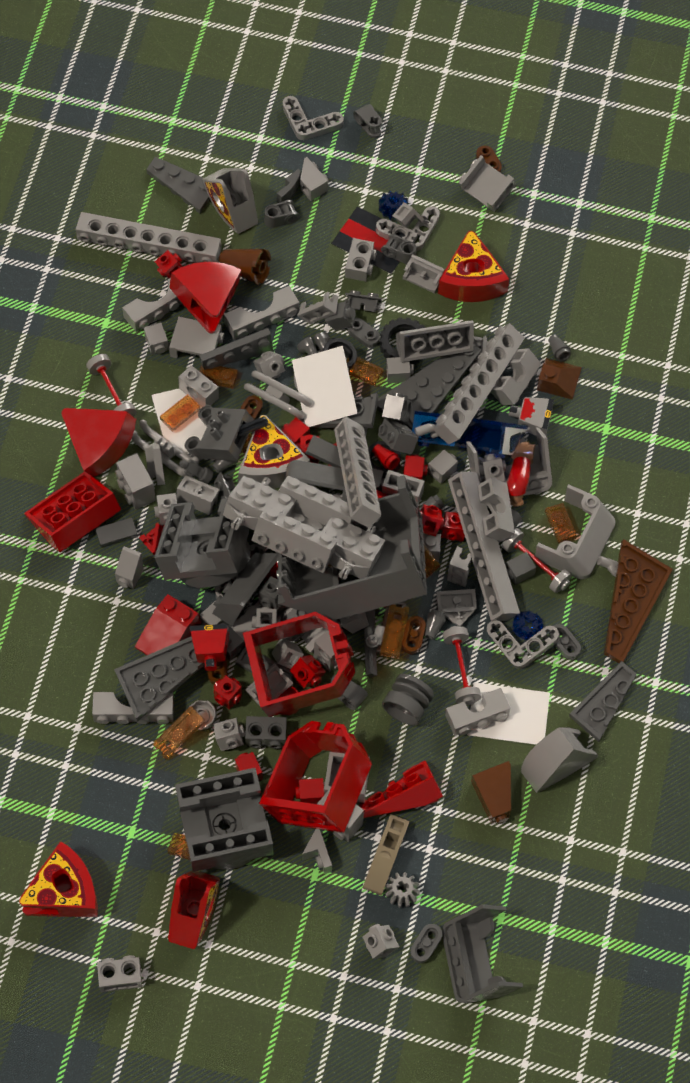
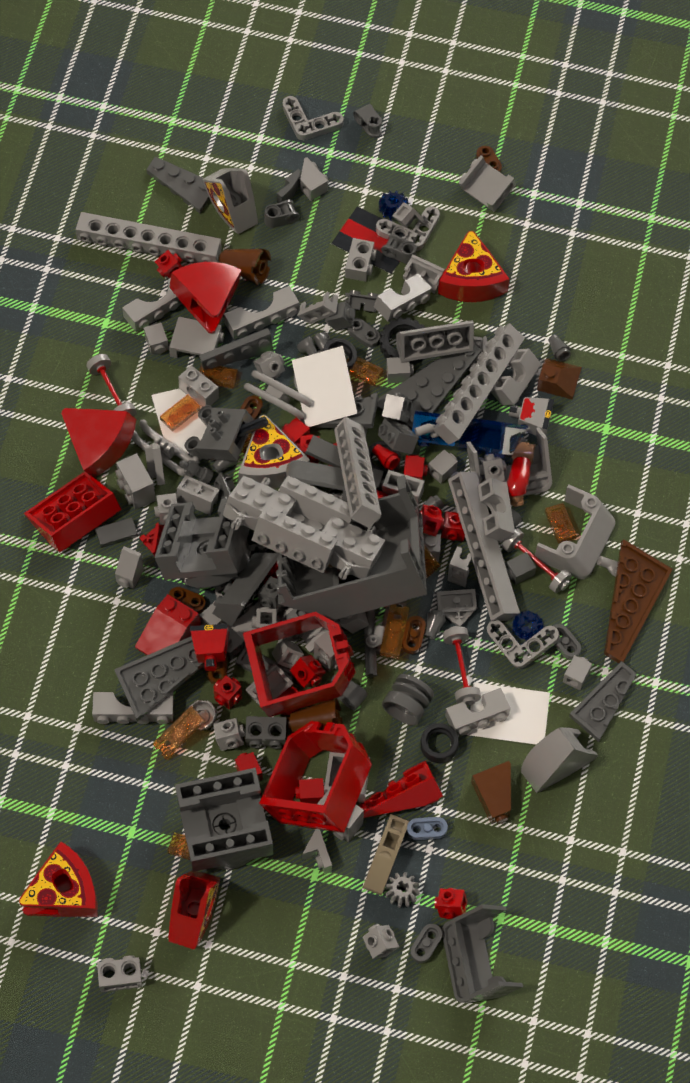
(188, 597): none -> reddish brown plate
(322, 712): none -> reddish brown cone
(393, 305): none -> light grey arch
(427, 827): none -> sand blue plate
(446, 730): none -> black tyre
(451, 903): none -> red brick
(577, 672): none -> light grey brick

